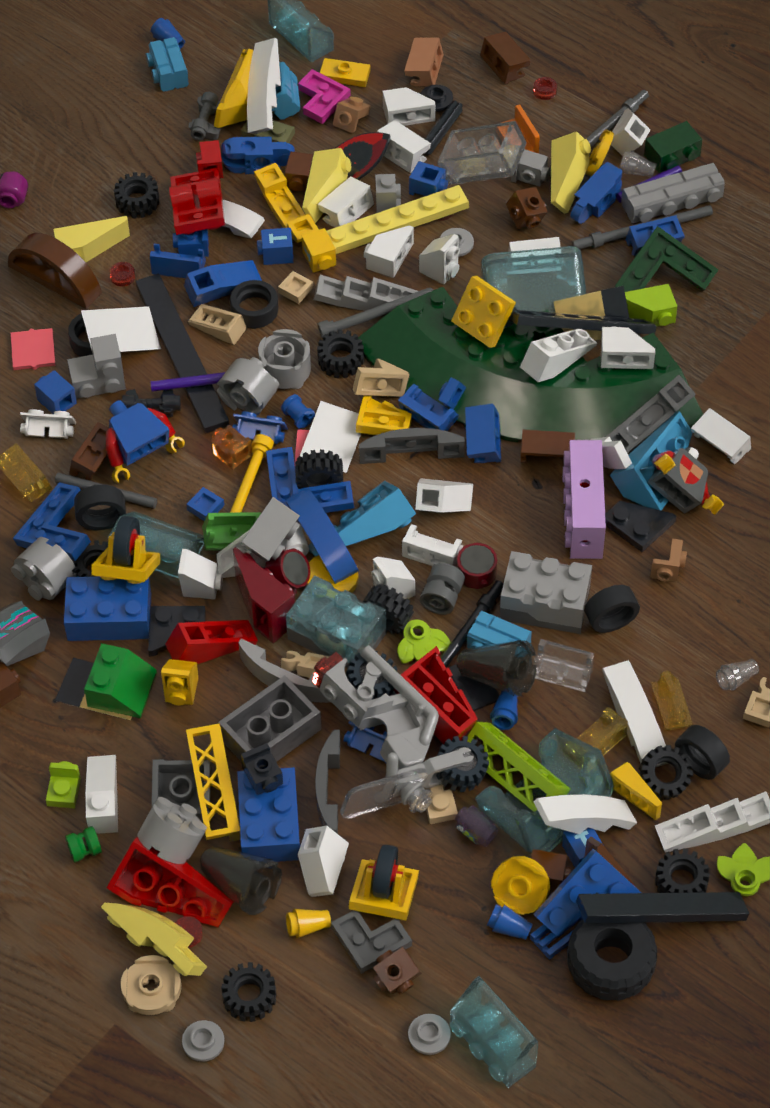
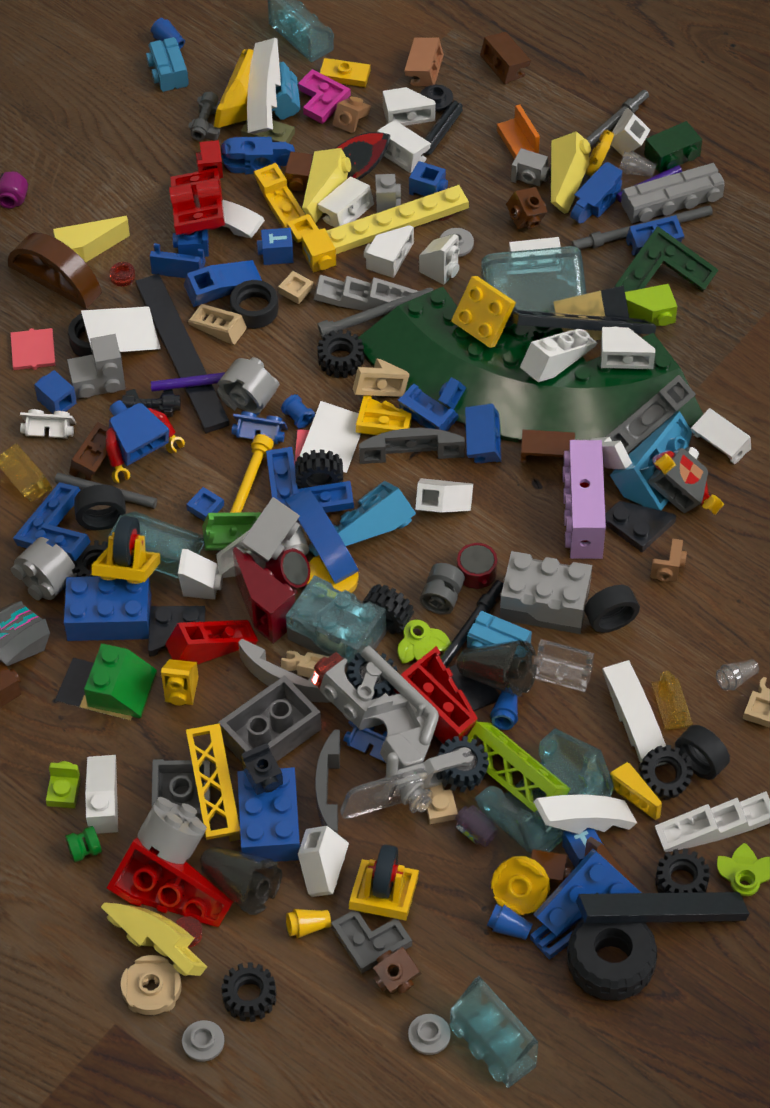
(133, 185): black tyre -> none
(231, 446): clear orange brick -> none
(286, 358): light grey brick -> none
(393, 574): white slope -> none
(428, 549): white hinge -> none
(482, 153): clear brick -> none
(545, 88): clear red tile -> none
(605, 731): clear yellow hinge -> none

